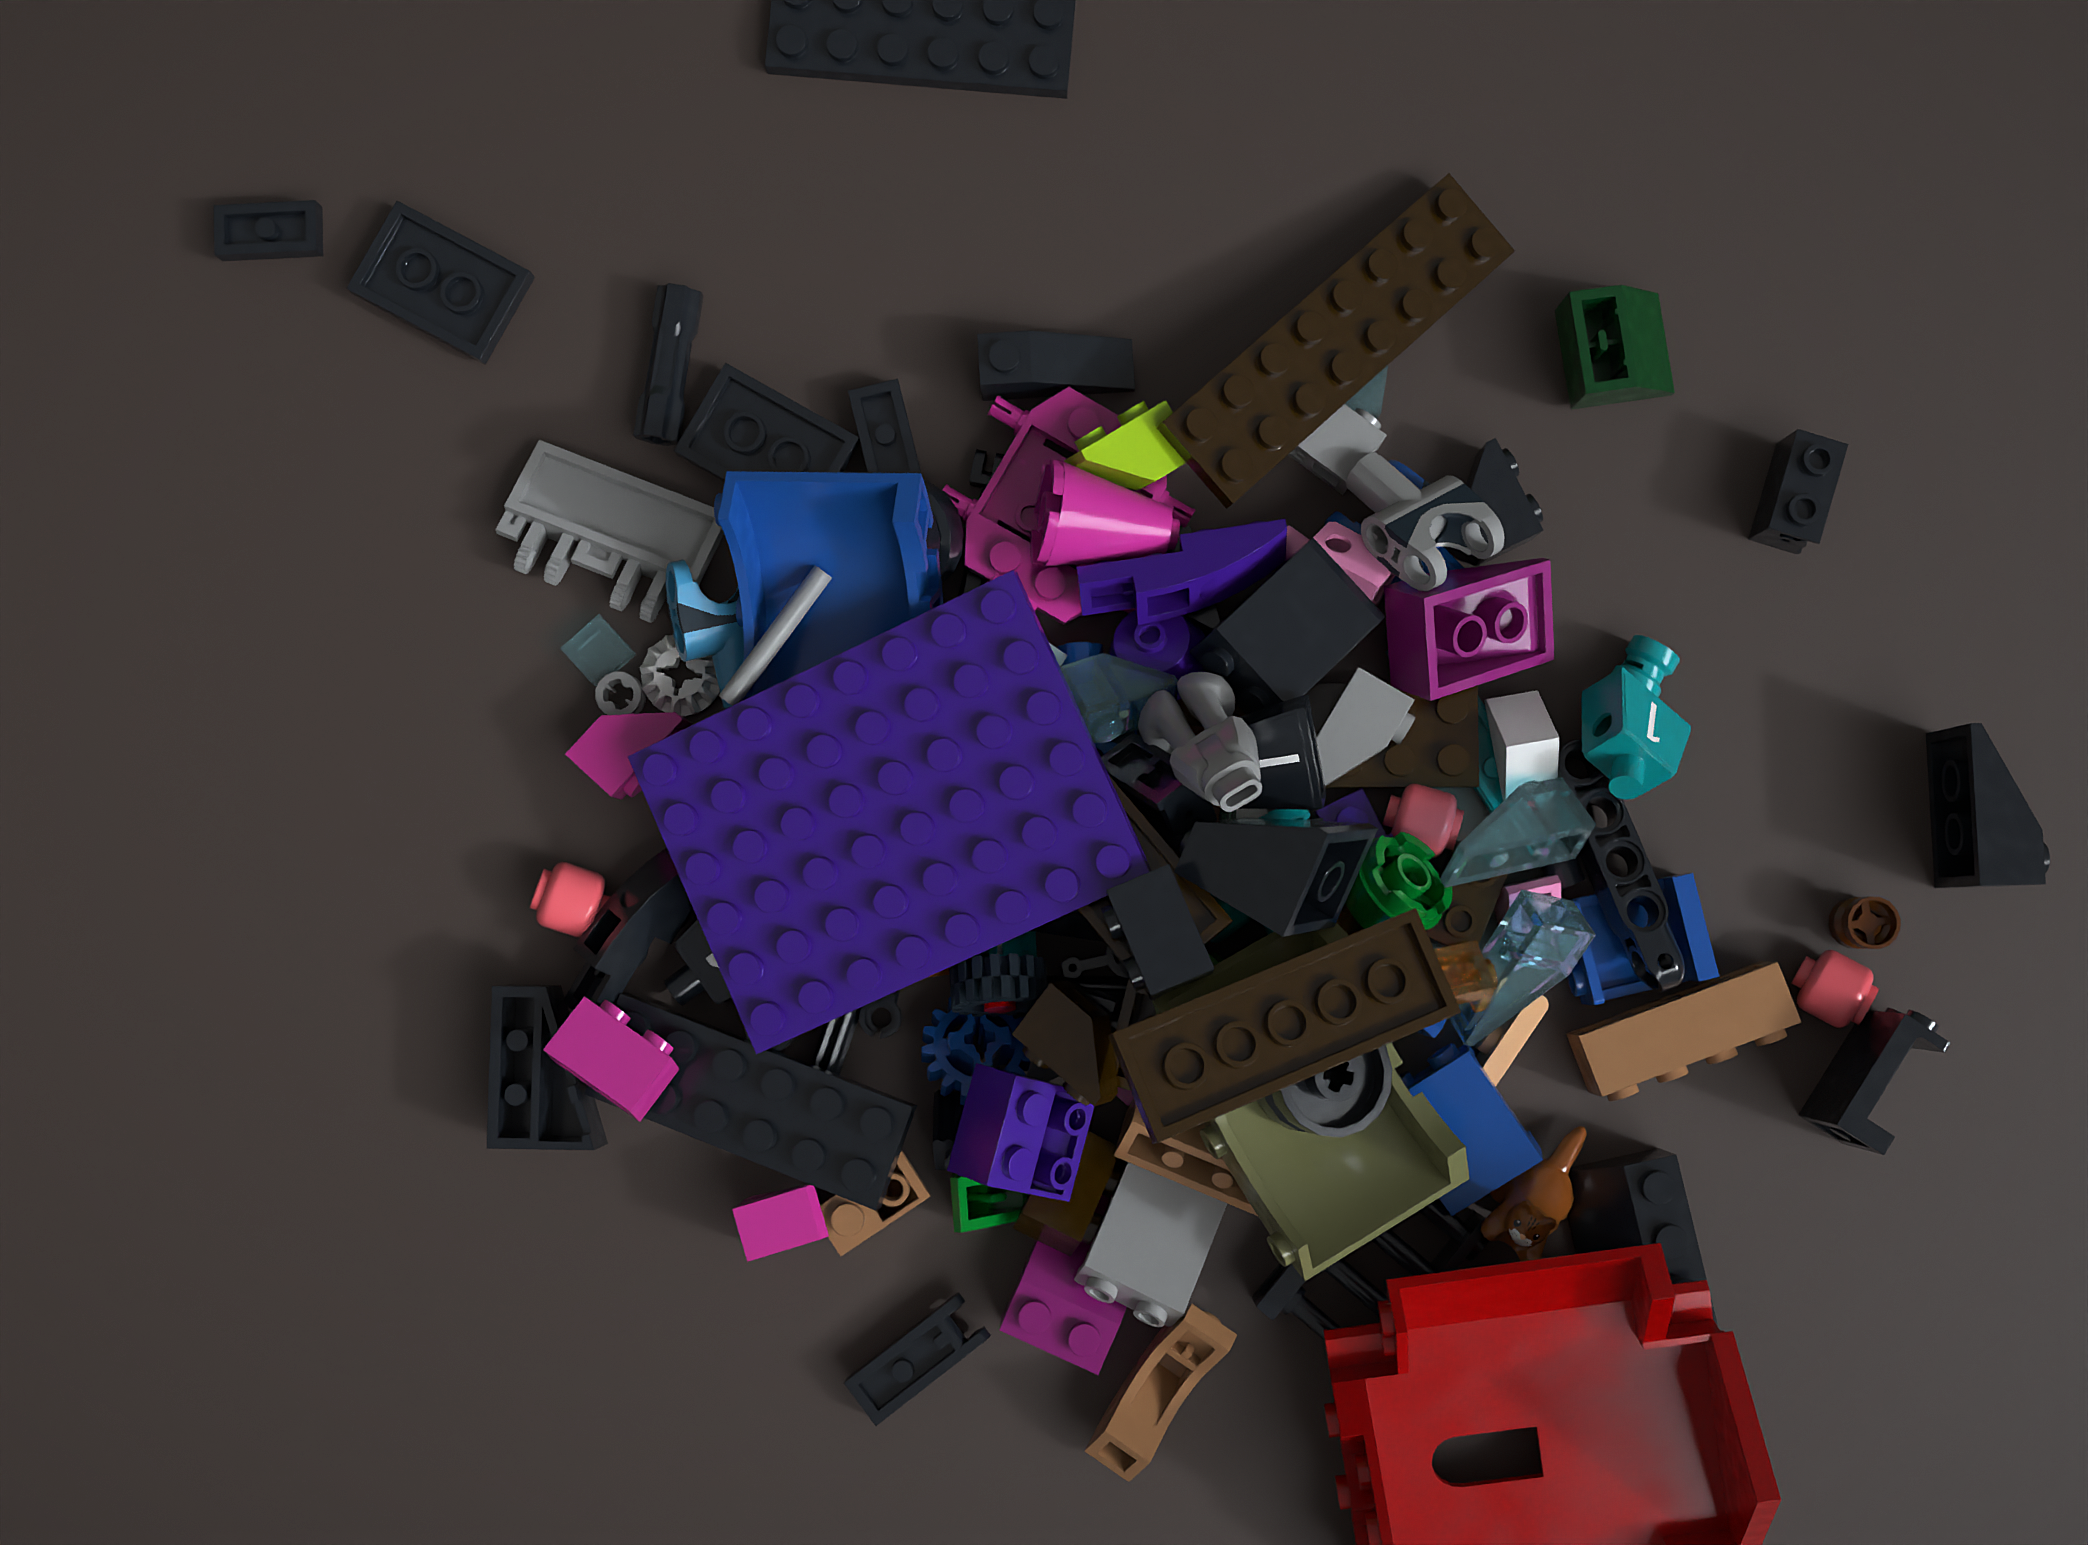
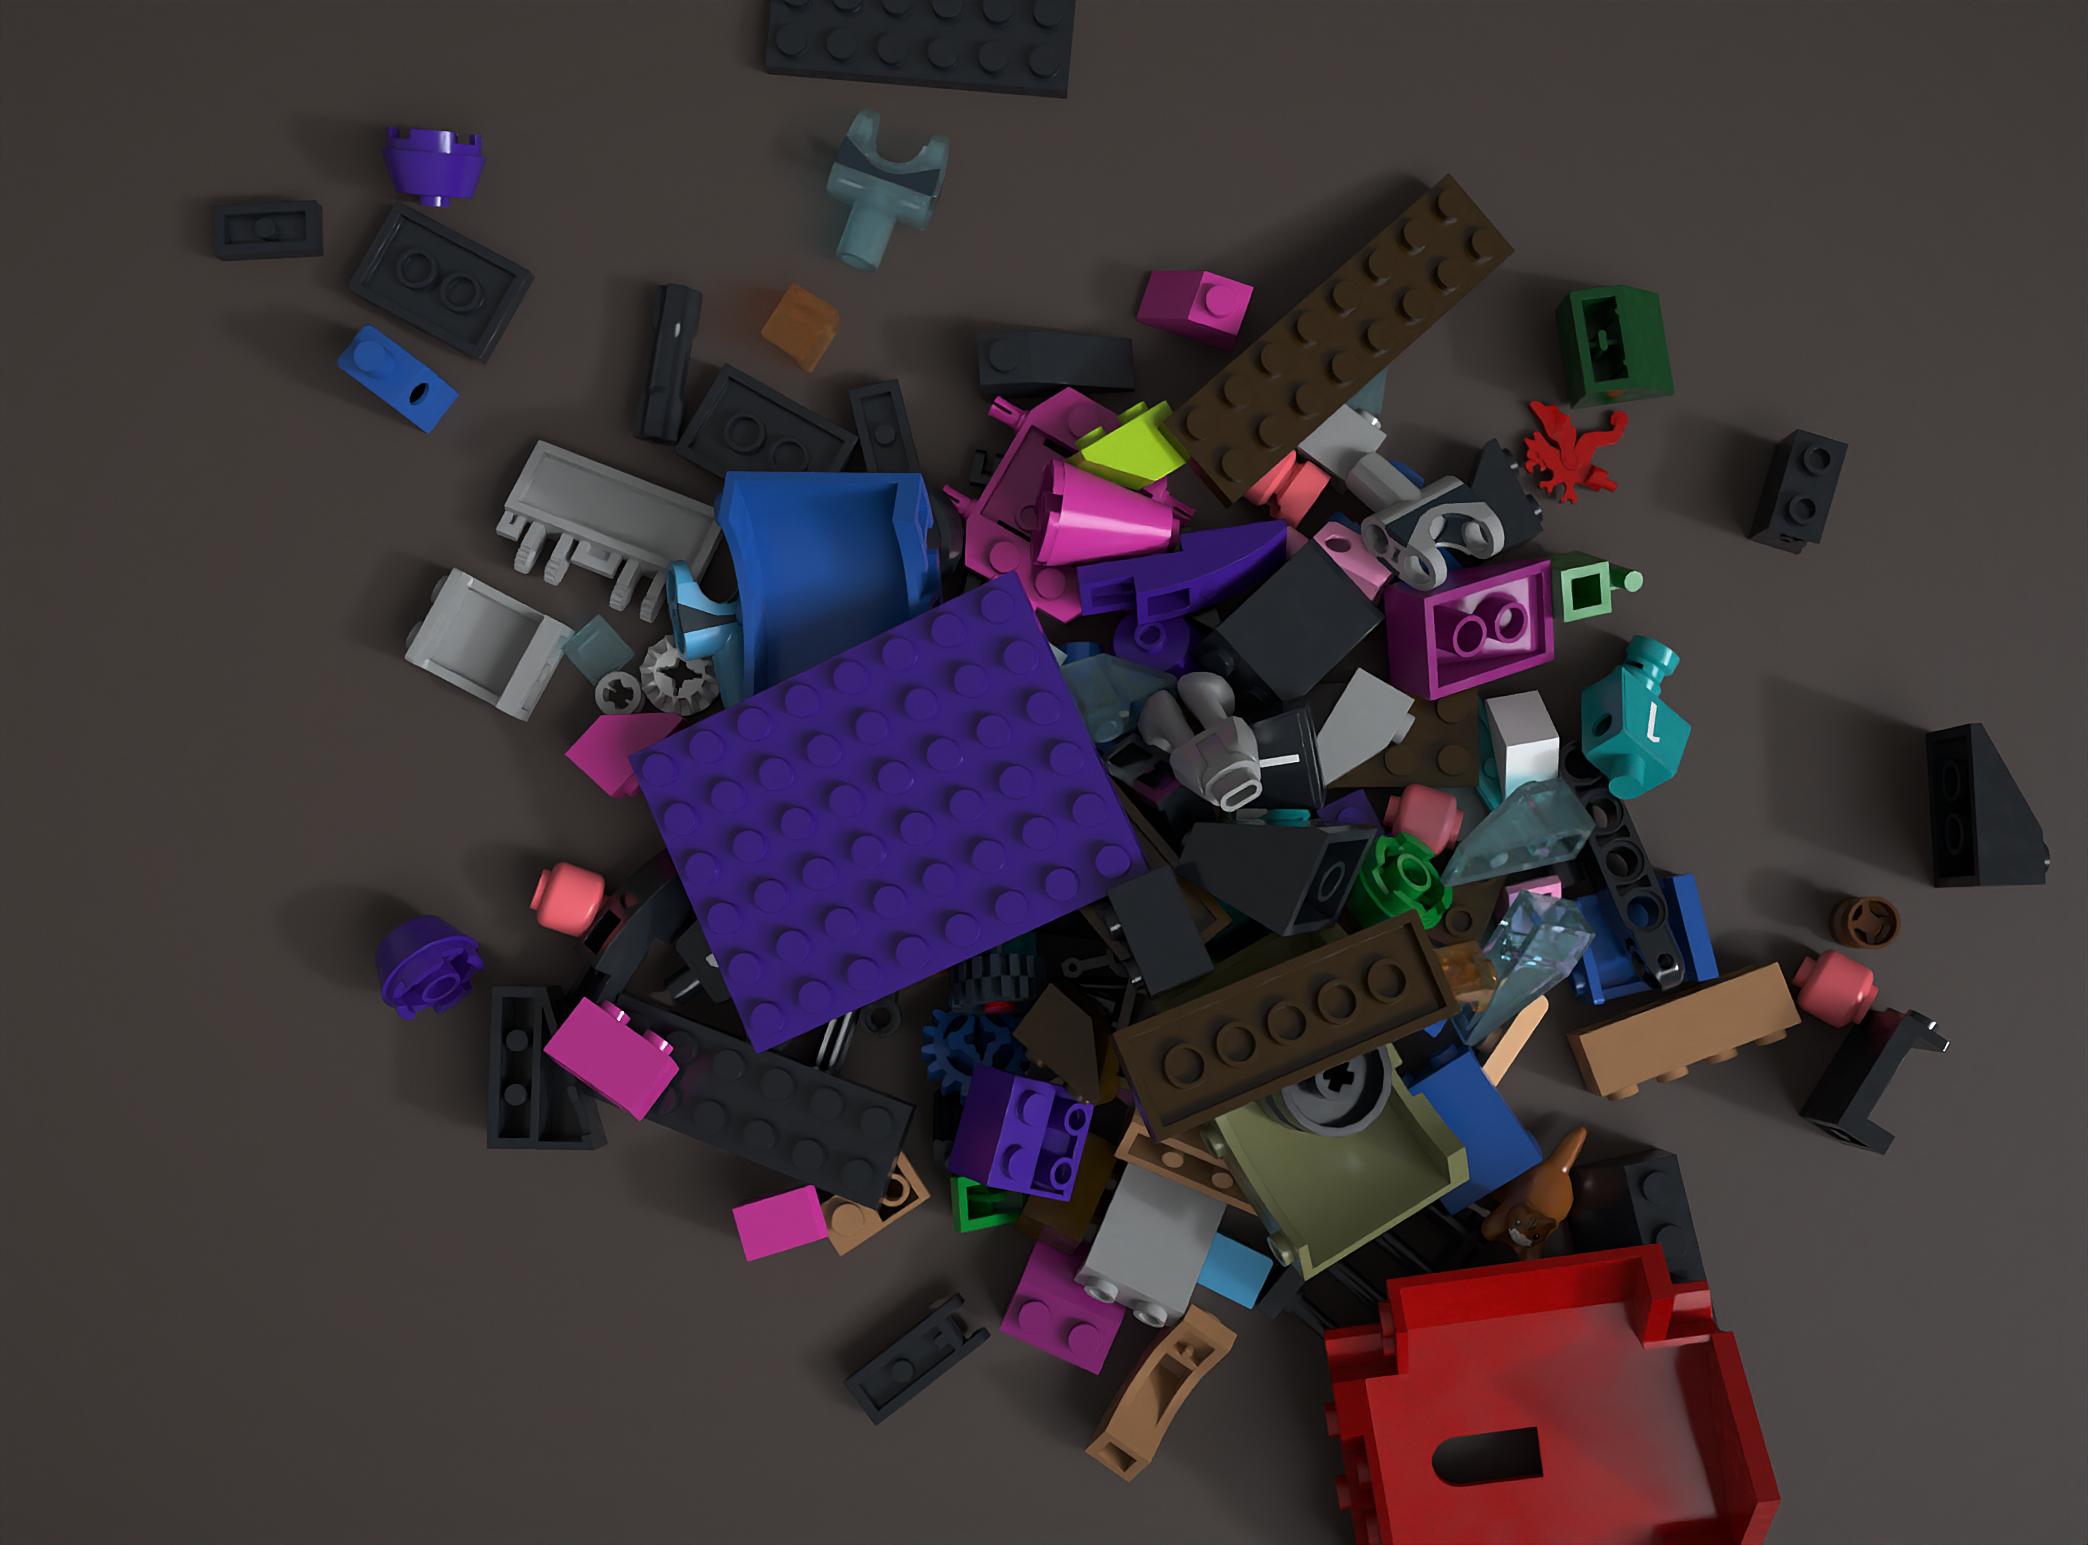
(394, 374): none -> blue torso
(426, 966): none -> dark purple cone
(433, 165): none -> dark purple cone
(488, 644): none -> light grey panel
(775, 636): light grey bar -> none
(802, 326): none -> clear orange panel
(882, 191): none -> clear light blue connector
(1196, 306): none -> dark pink slope
(1234, 1269): none -> dark azure panel
(1289, 489): none -> coral wheel
(1568, 462): none -> red piece
(1584, 585): none -> green brick

